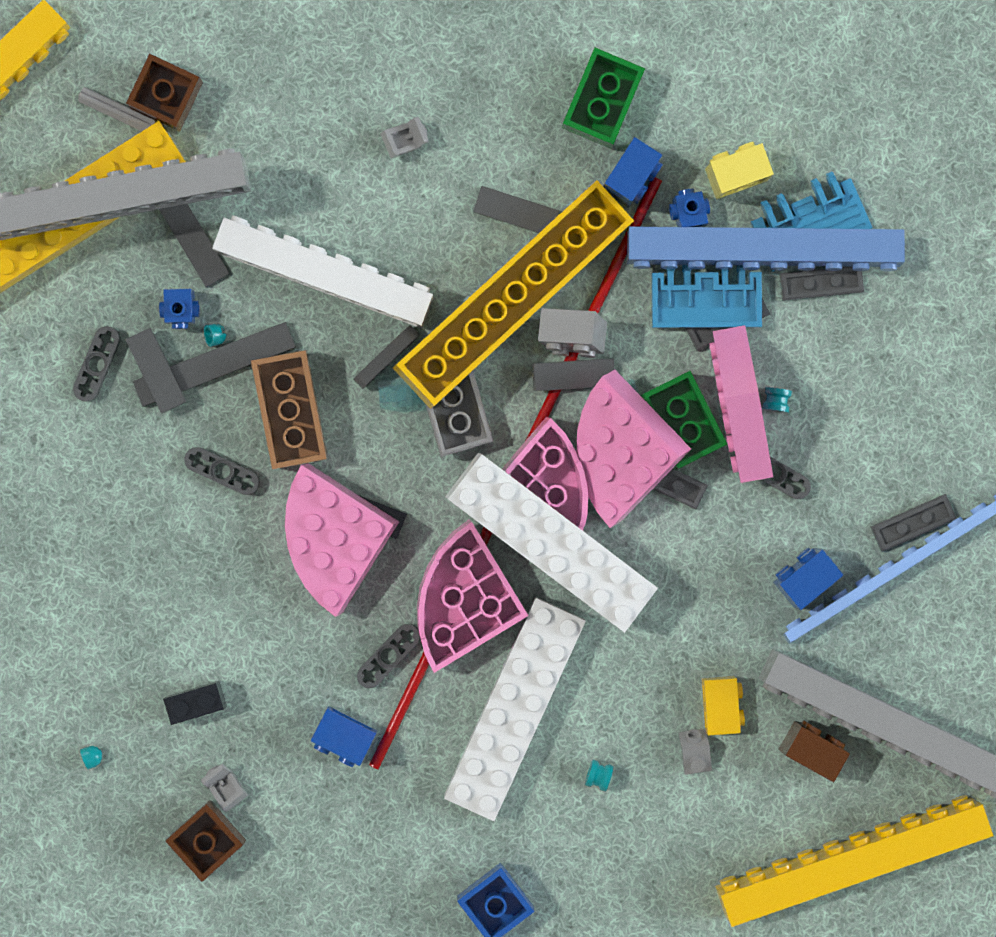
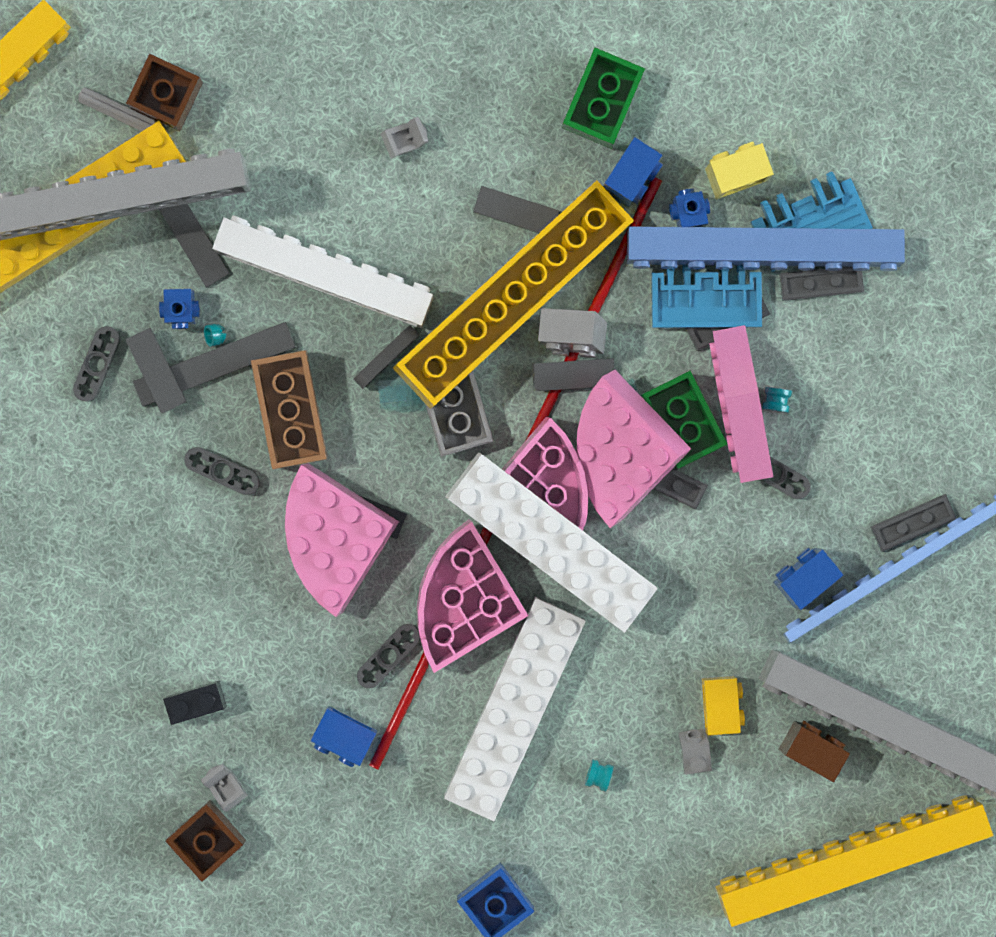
(91, 756): teal hinge -> none

